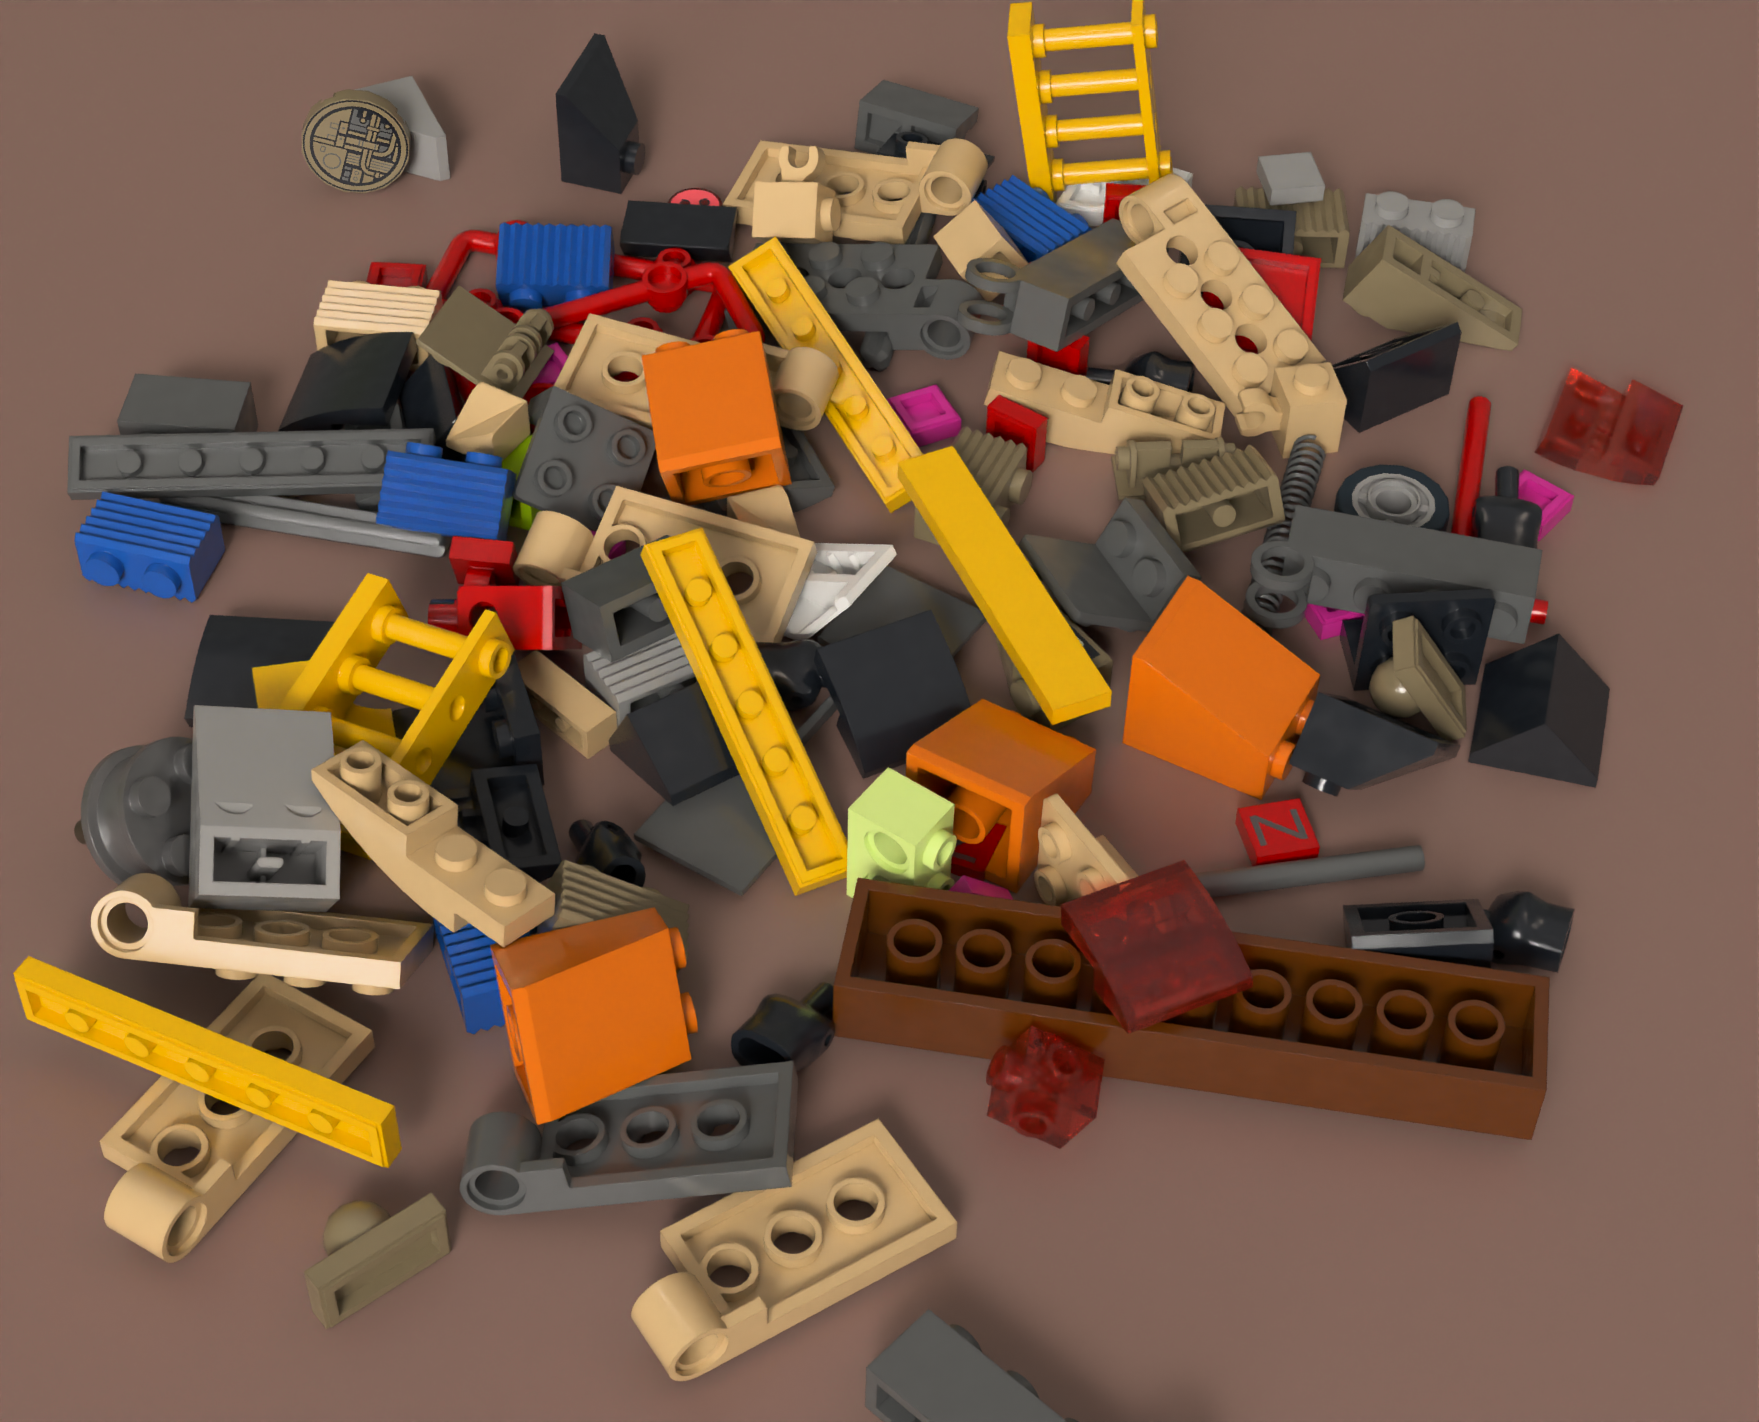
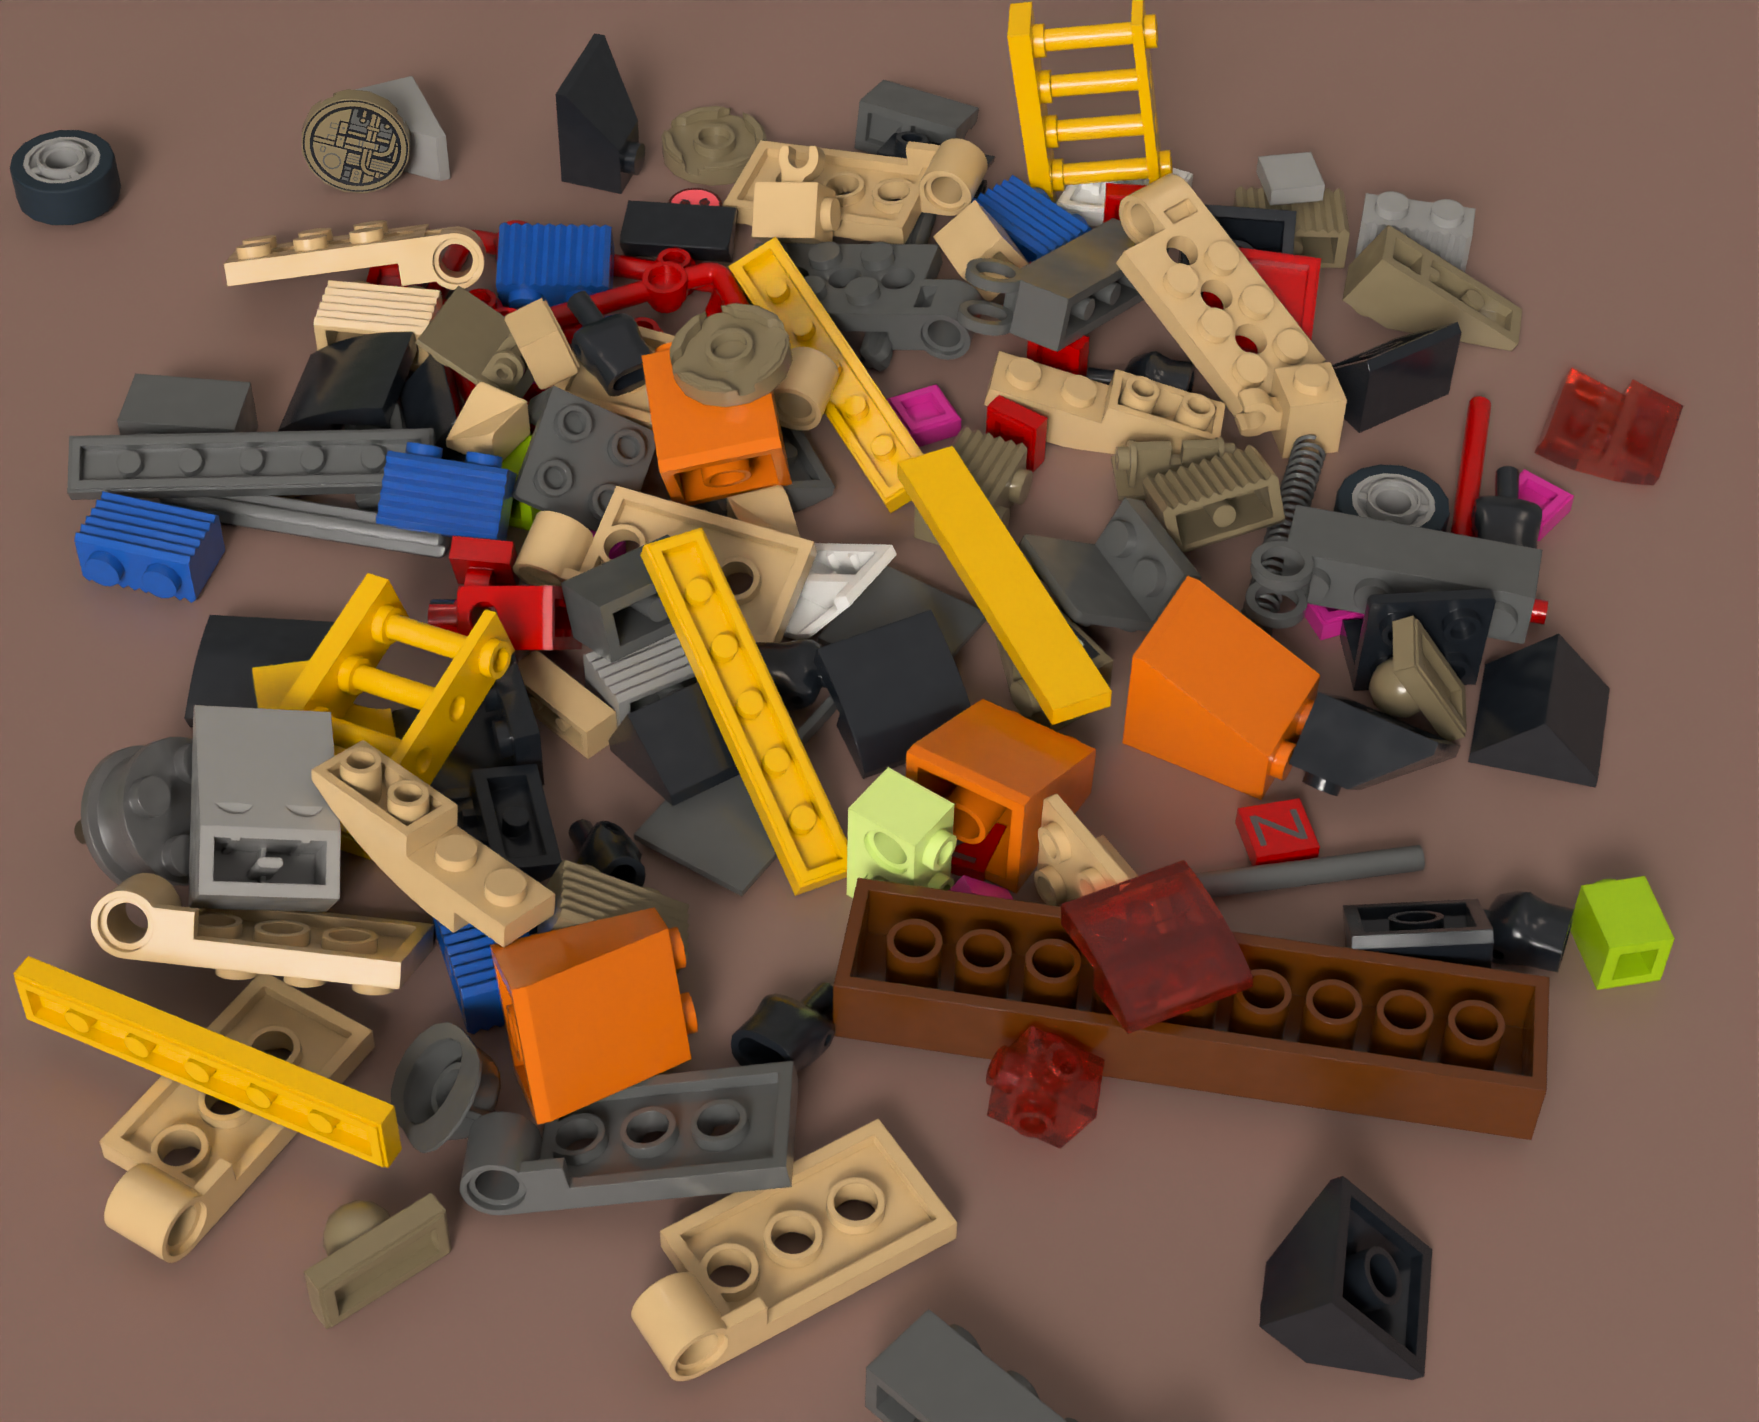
(65, 177): none -> black wheel
(368, 245): none -> tan hinge
(443, 1087): none -> dark grey piece
(542, 344): none -> tan slope
(608, 346): none -> black piece
(710, 145): none -> dark tan tile
(731, 355): none -> dark tan tile
(1350, 1287): none -> black slope
(1621, 932): none -> lime brick

